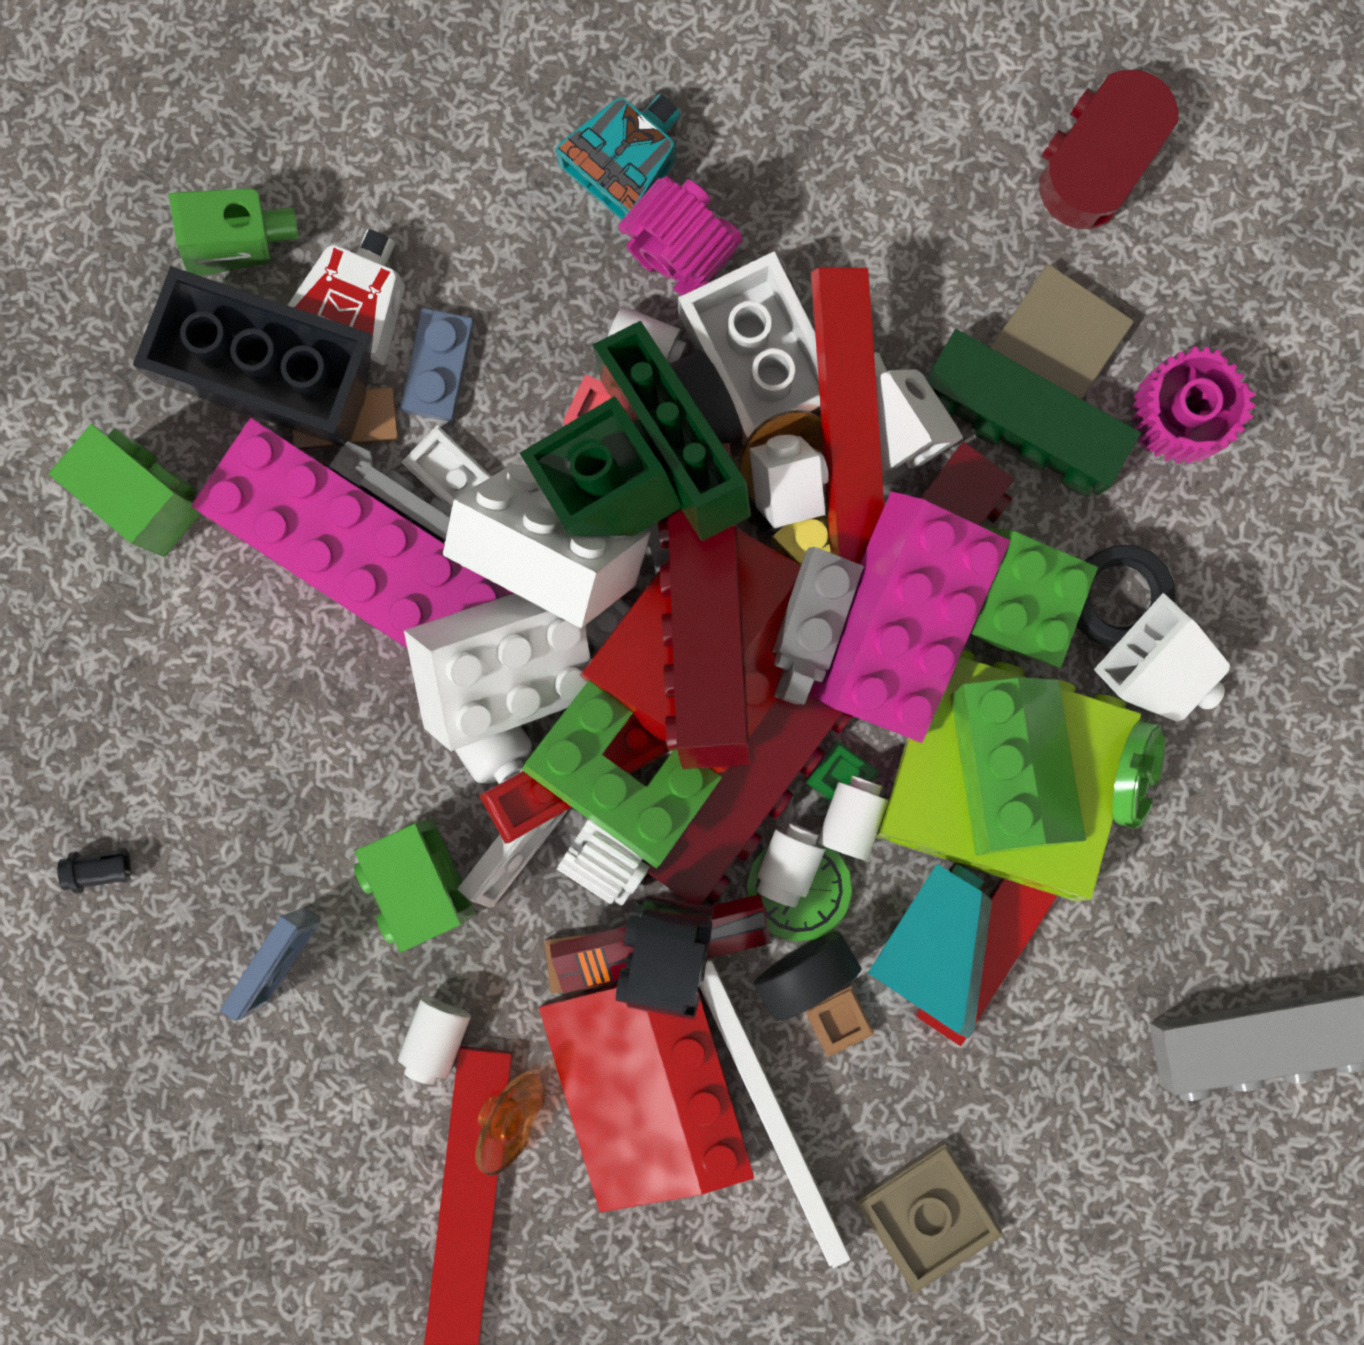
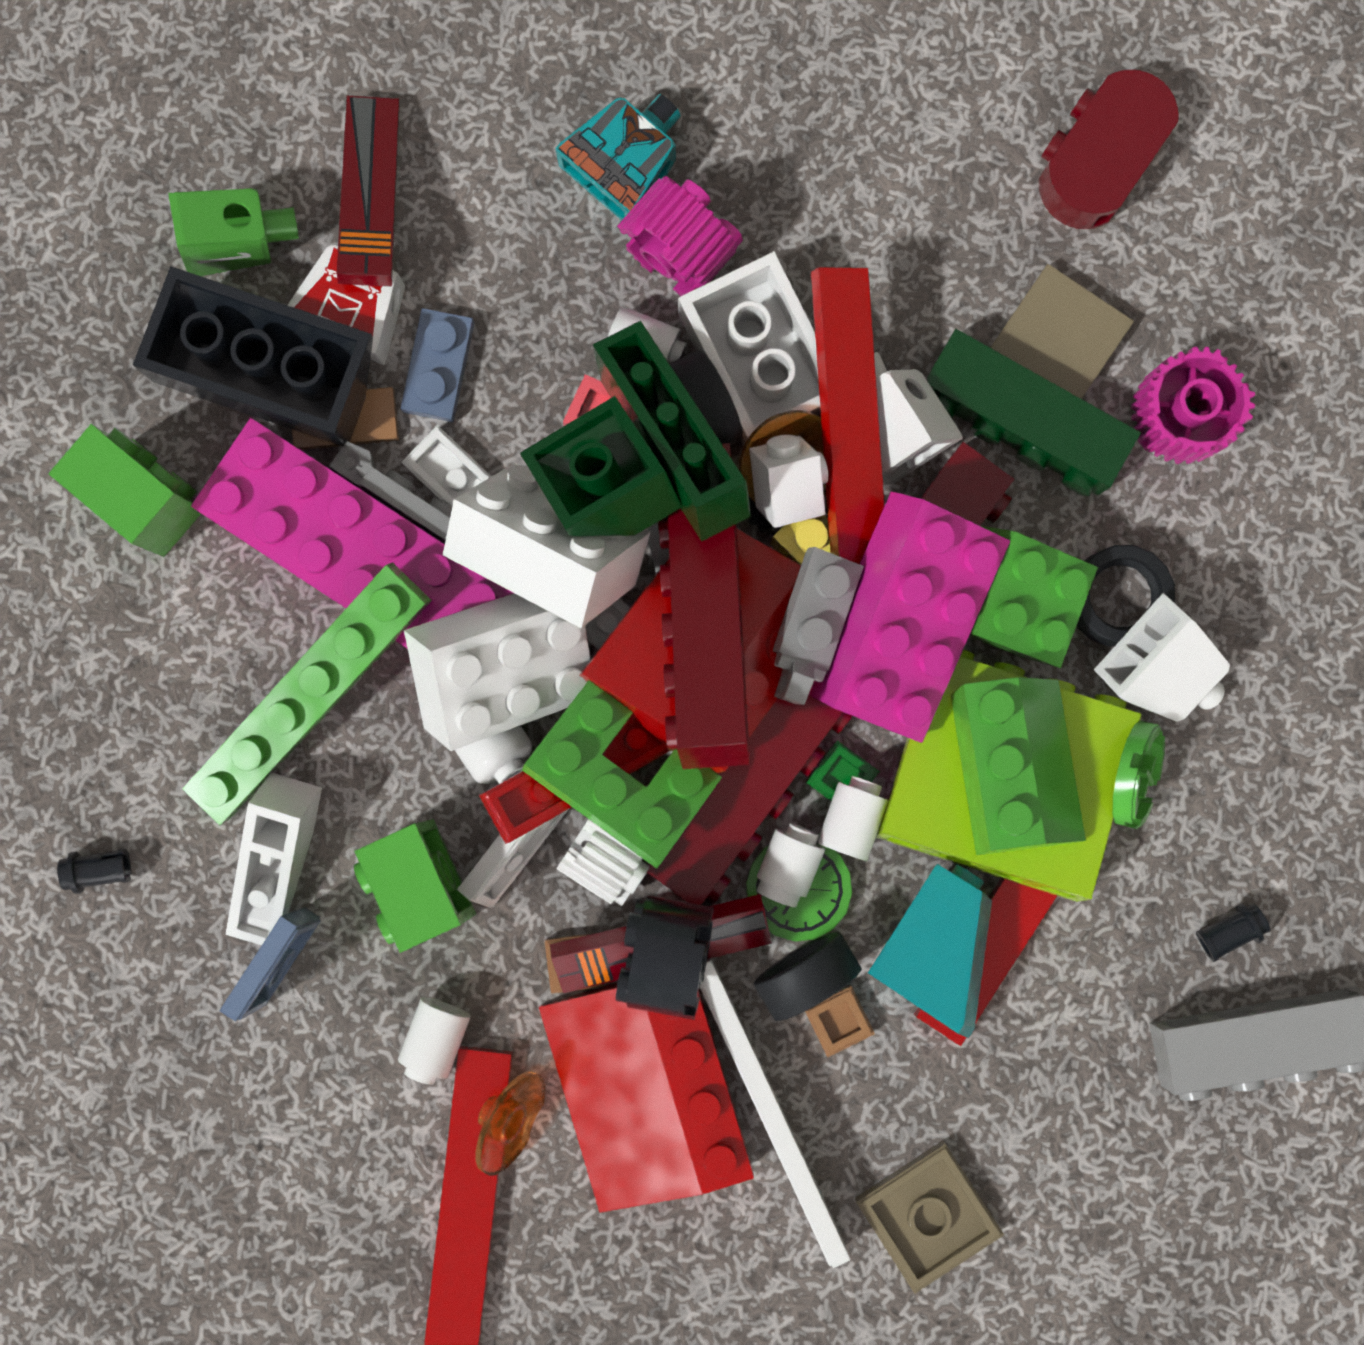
(271, 855): none -> white slope
(307, 693): none -> bright green plate
(368, 191): none -> dark red tile
(1234, 931): none -> black pin

